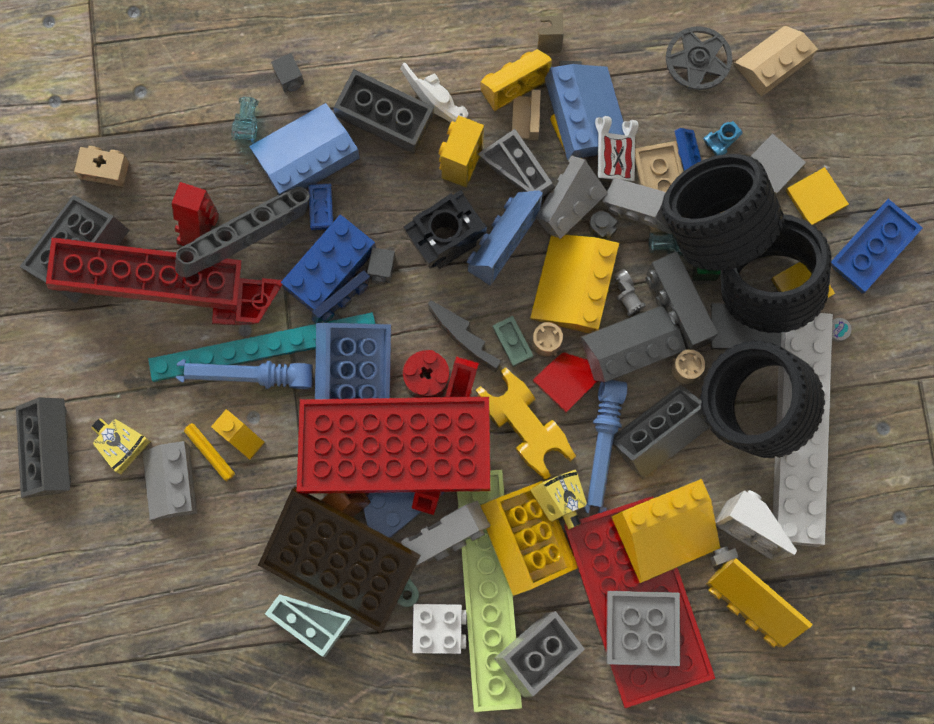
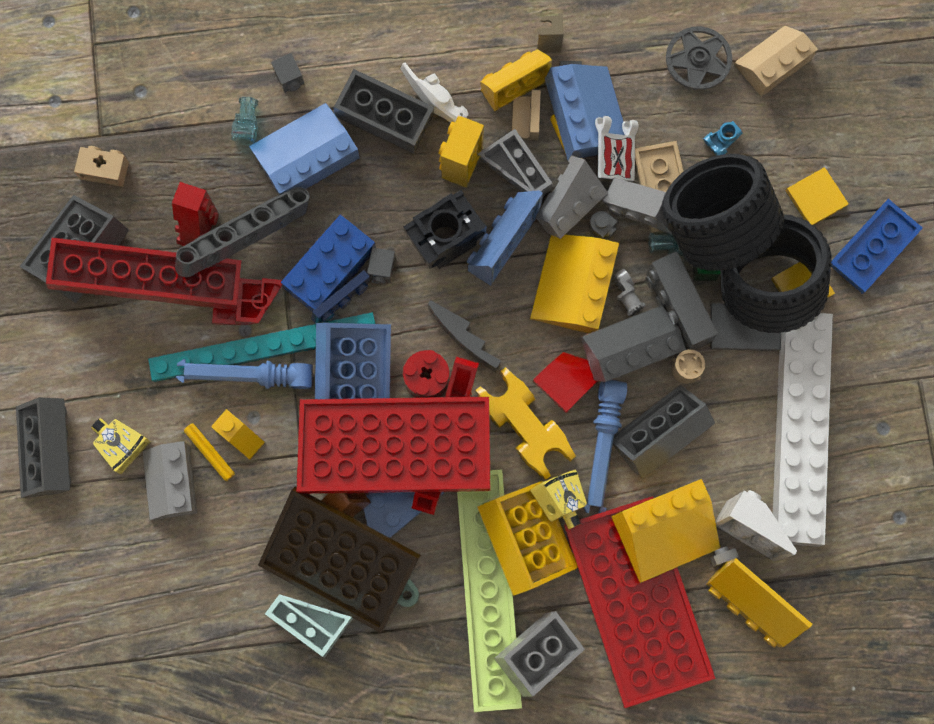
(320, 206): blue plate -> none
(438, 628): white brick -> none
(448, 533): light grey wedge -> none
(512, 341): sand green plate -> none
(547, 339): tan piece -> none
(643, 628): light grey plate -> none
(687, 147): blue plate -> none
(725, 380): black tyre -> none
(778, 161): light grey tile -> none
(840, 329): light grey tile -> none

